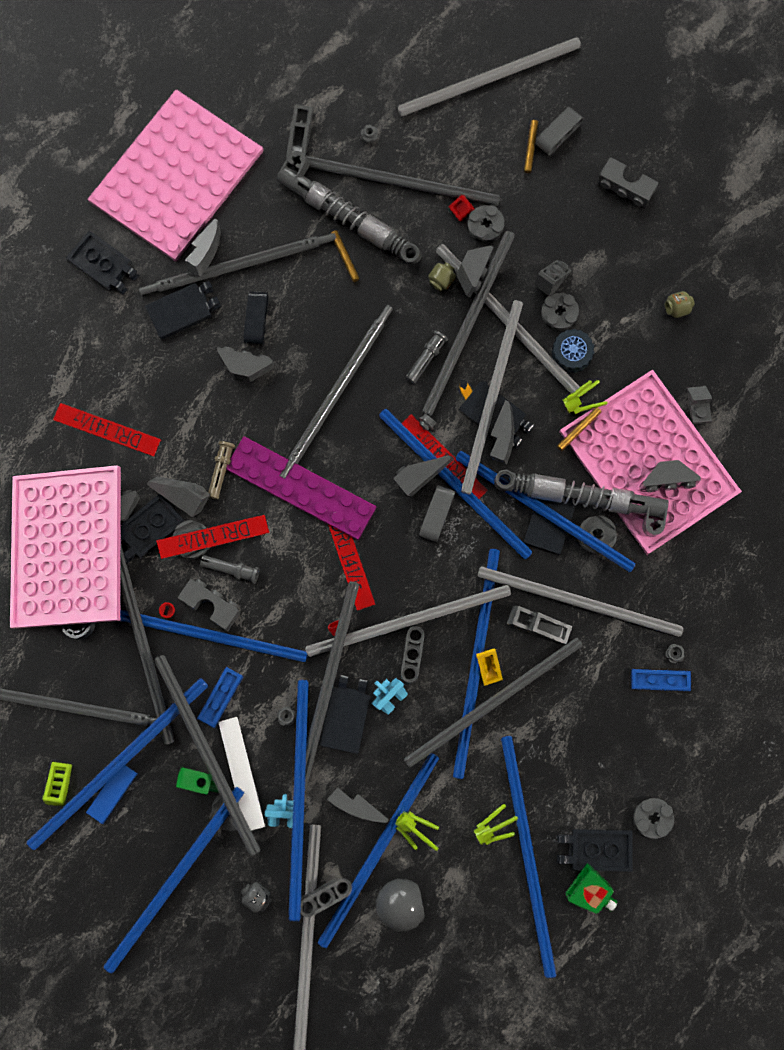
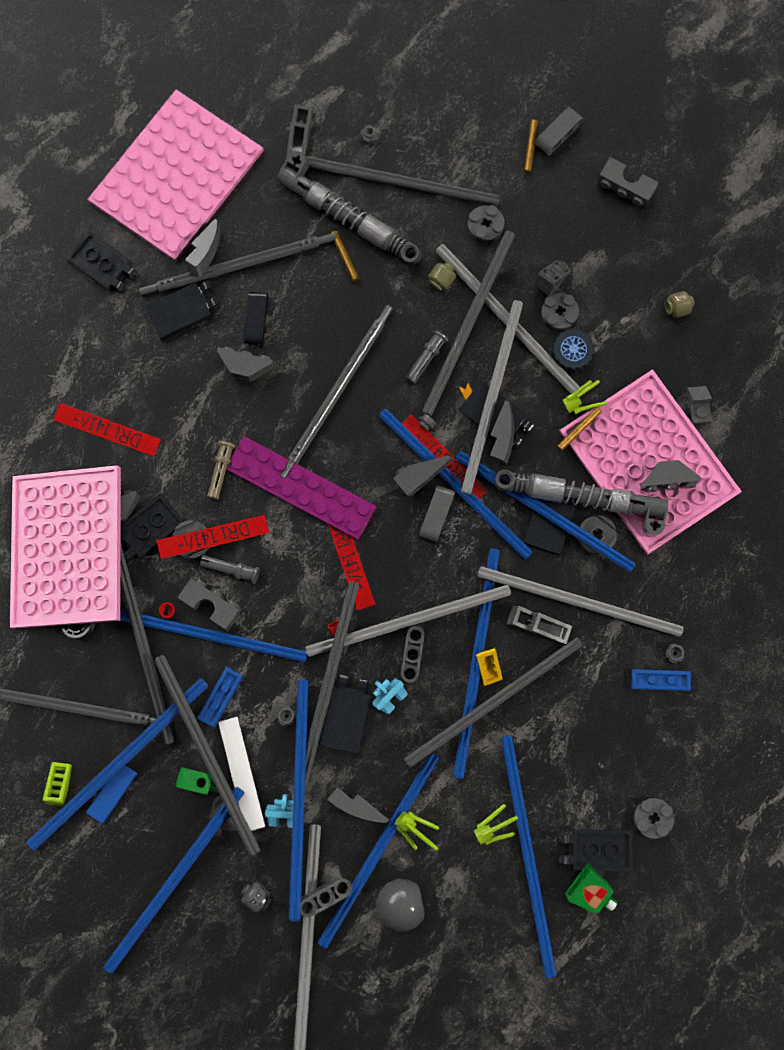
(185, 495): dark grey slope -> none
(461, 207): red tile -> none
(474, 268): dark grey slope -> none
(489, 76): light grey axle -> none

